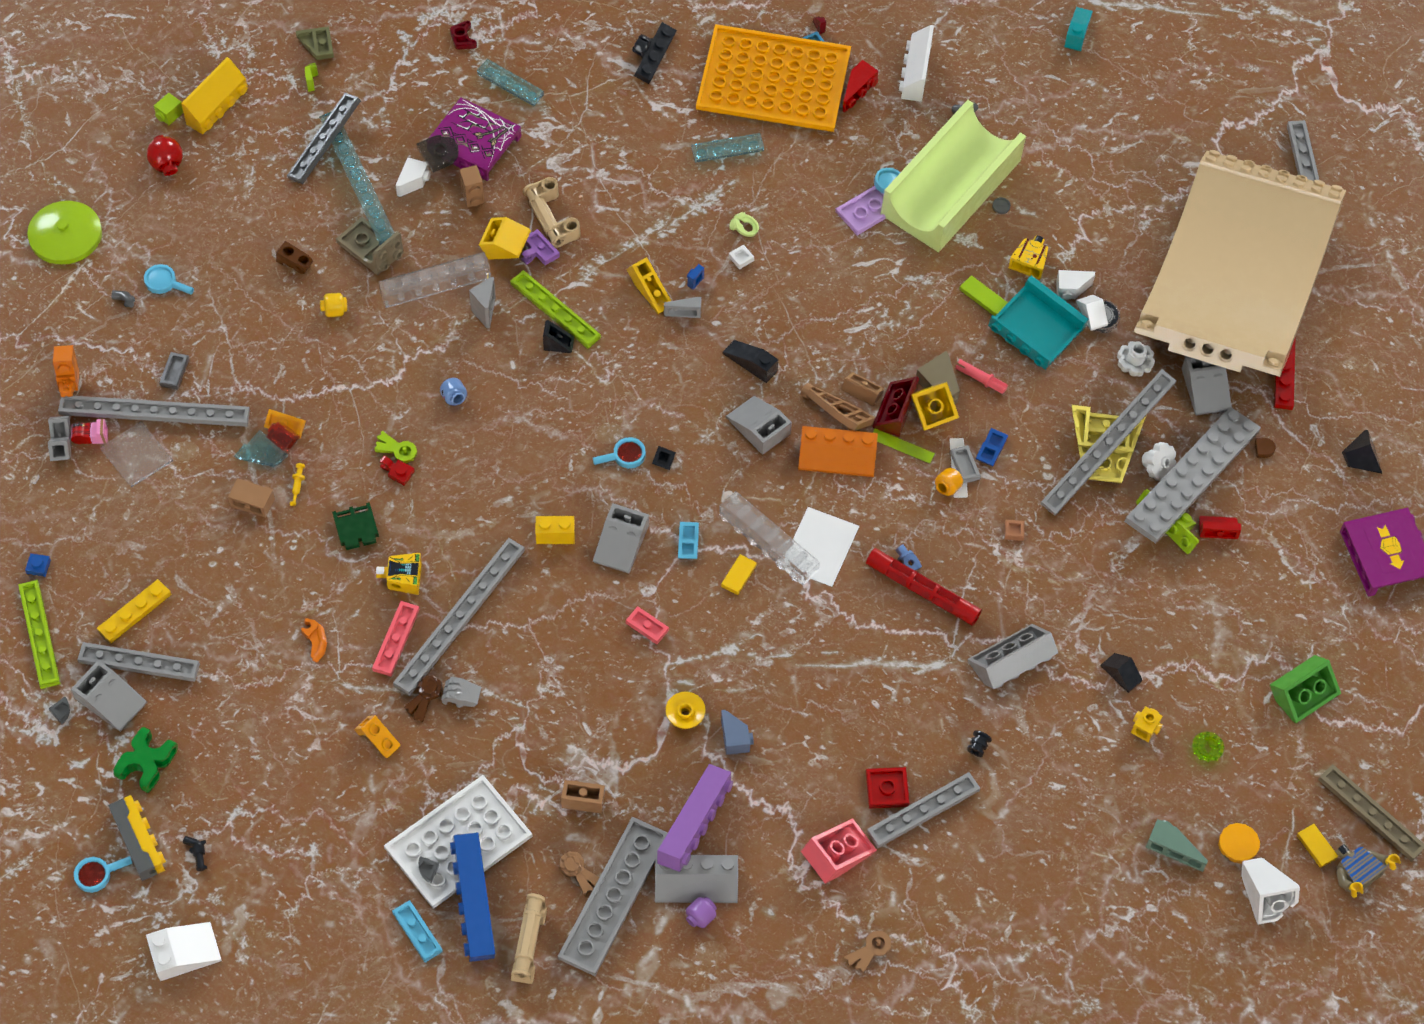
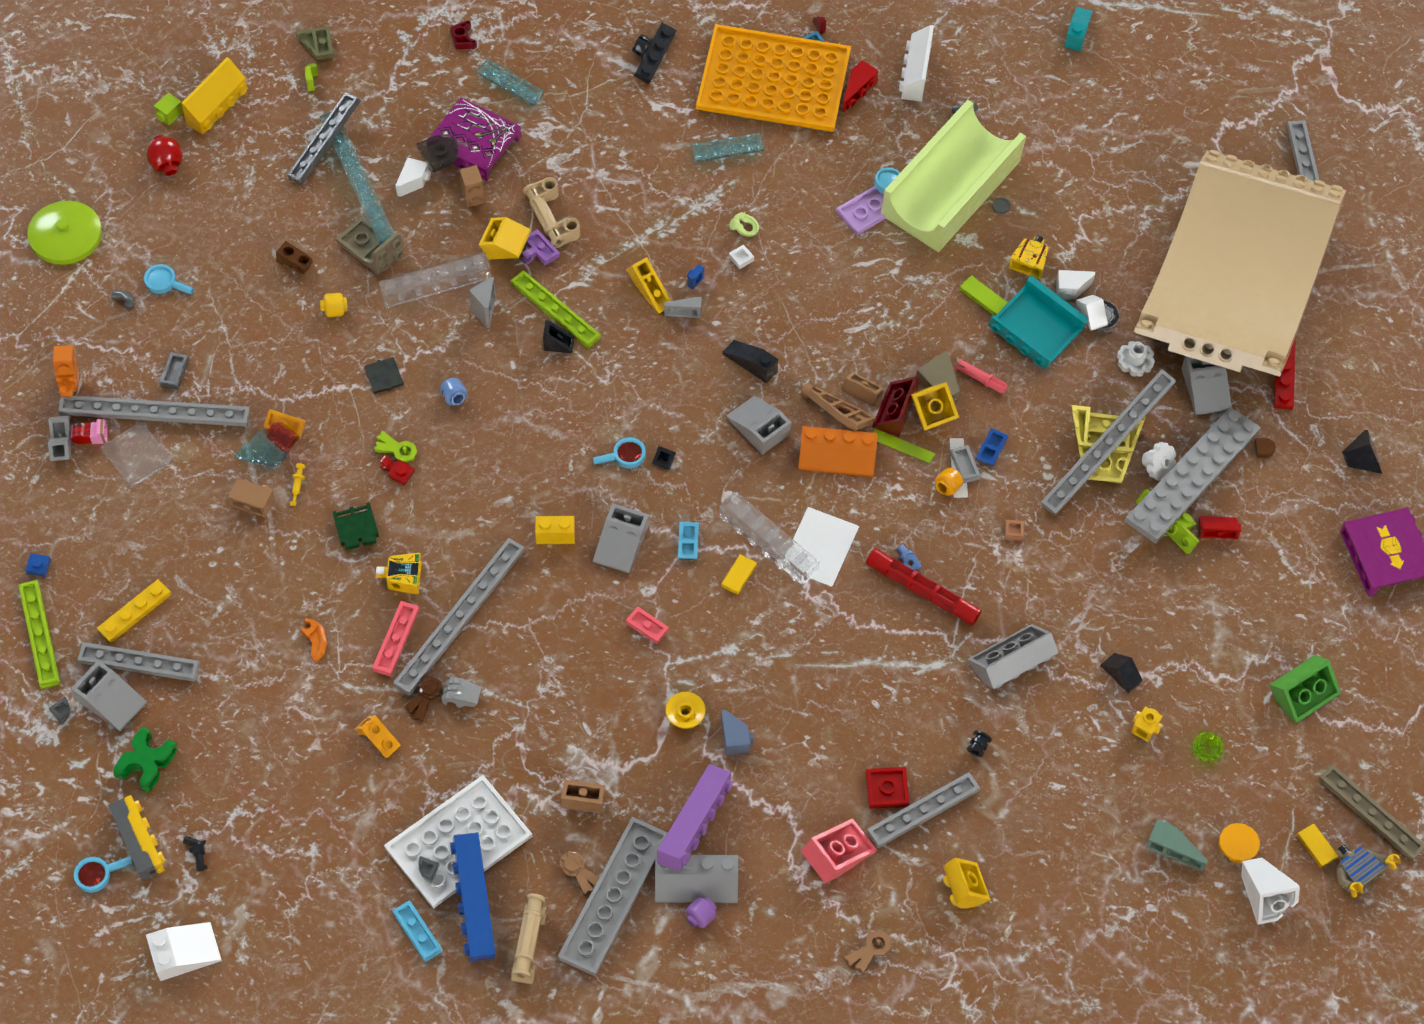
(384, 375): none -> pearl dark grey piece
(966, 883): none -> yellow brick

